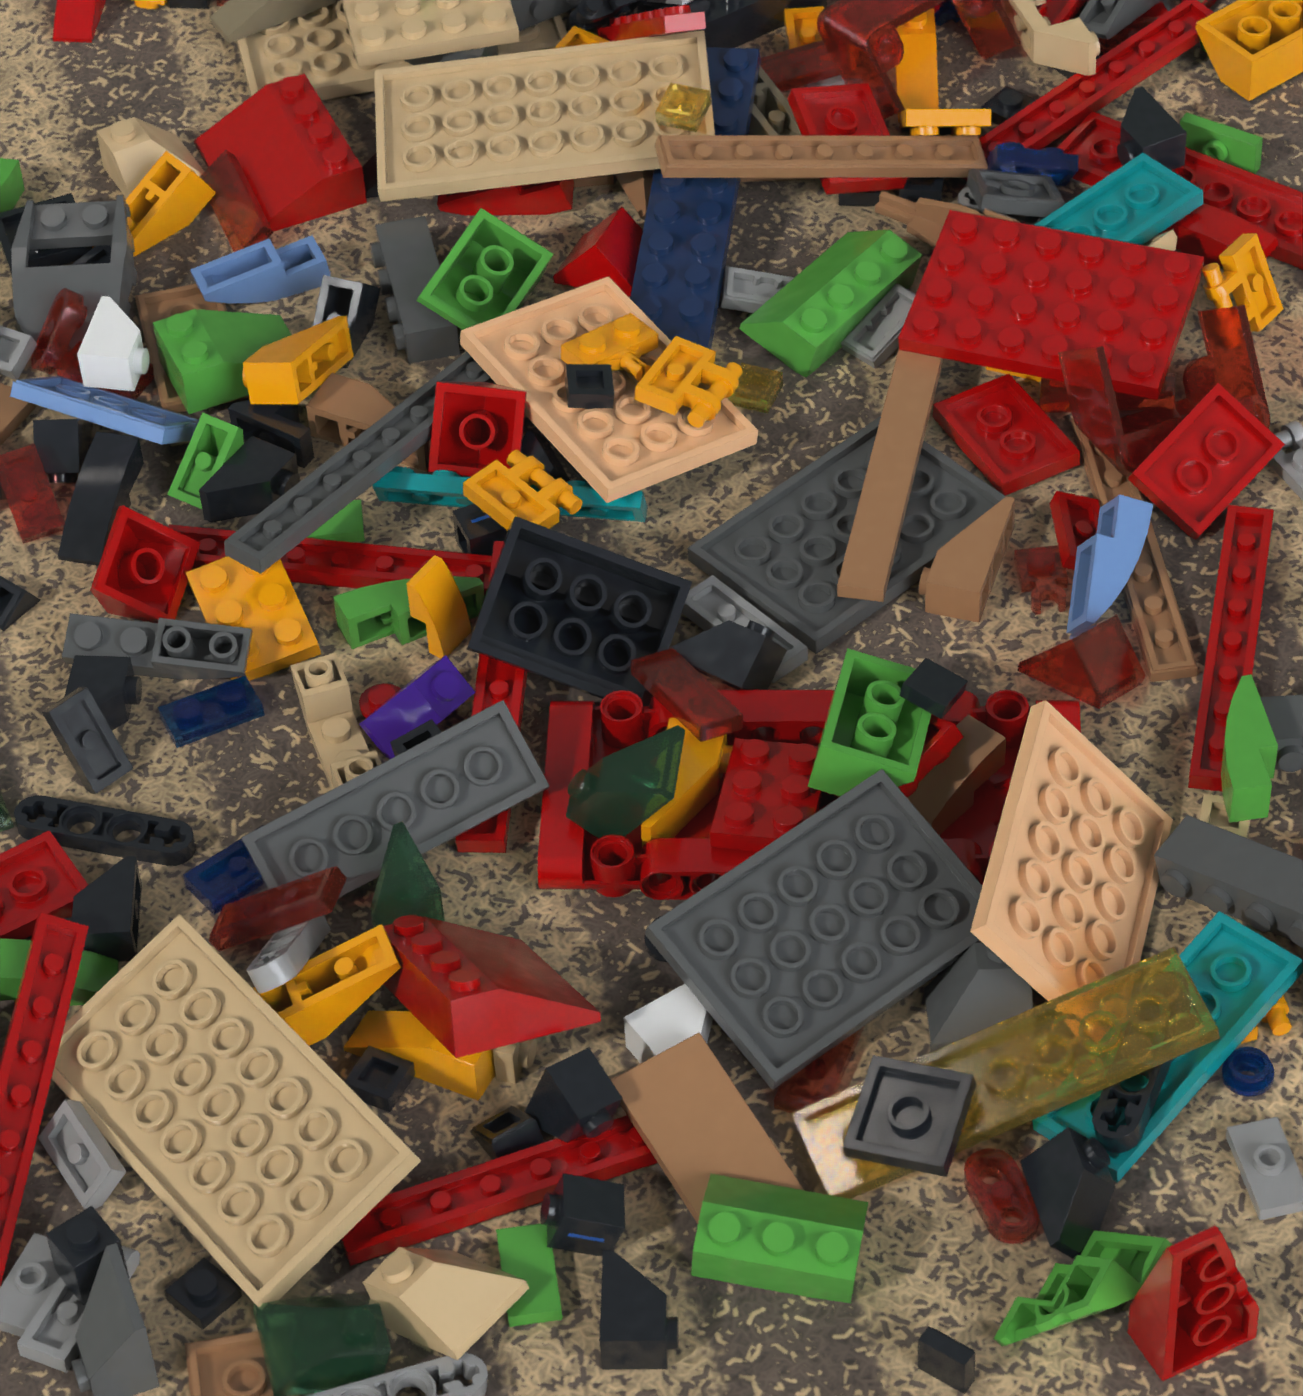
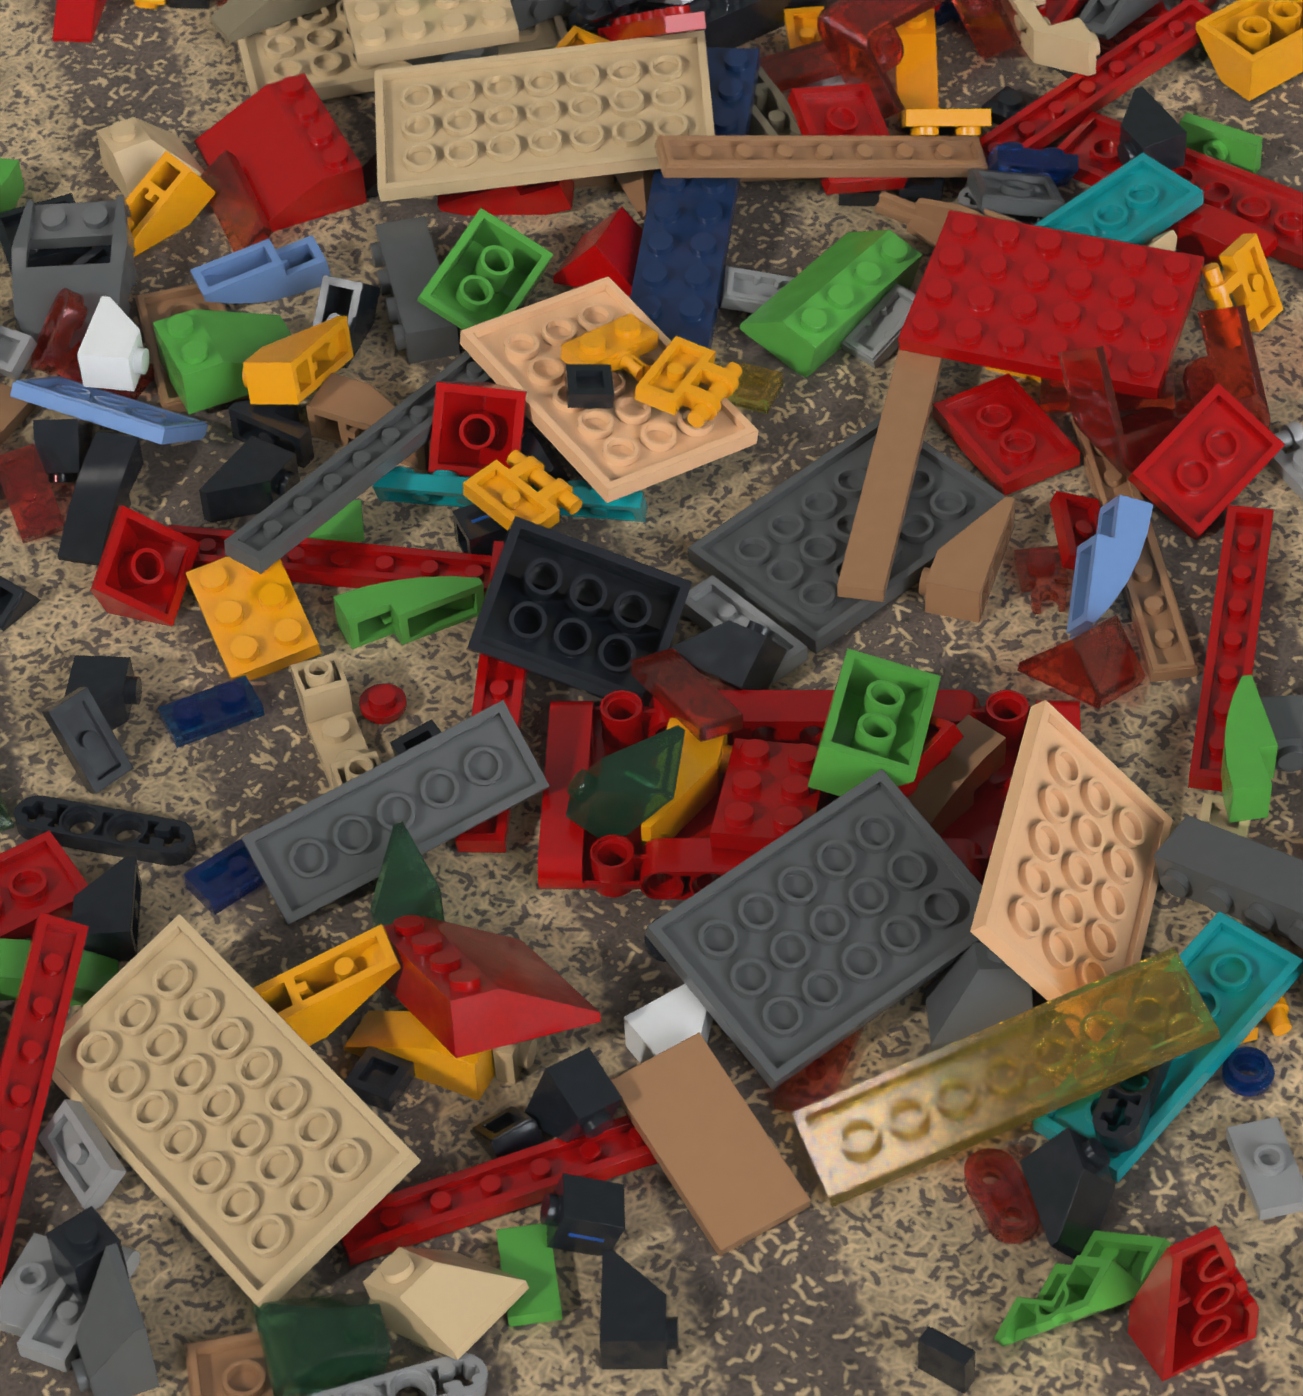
(163, 648): dark grey slope -> none
(203, 1293): black plate -> none
(207, 452): bright green slope -> none
(277, 908): clear red tile -> none
(287, 954): light grey beam -> none
(426, 697): dark purple slope -> none
(439, 604): light orange slope -> none
(683, 107): clear yellow plate -> none
(779, 1238): bright green slope -> none
(909, 1115): black plate -> none
(933, 688): black tile -> none

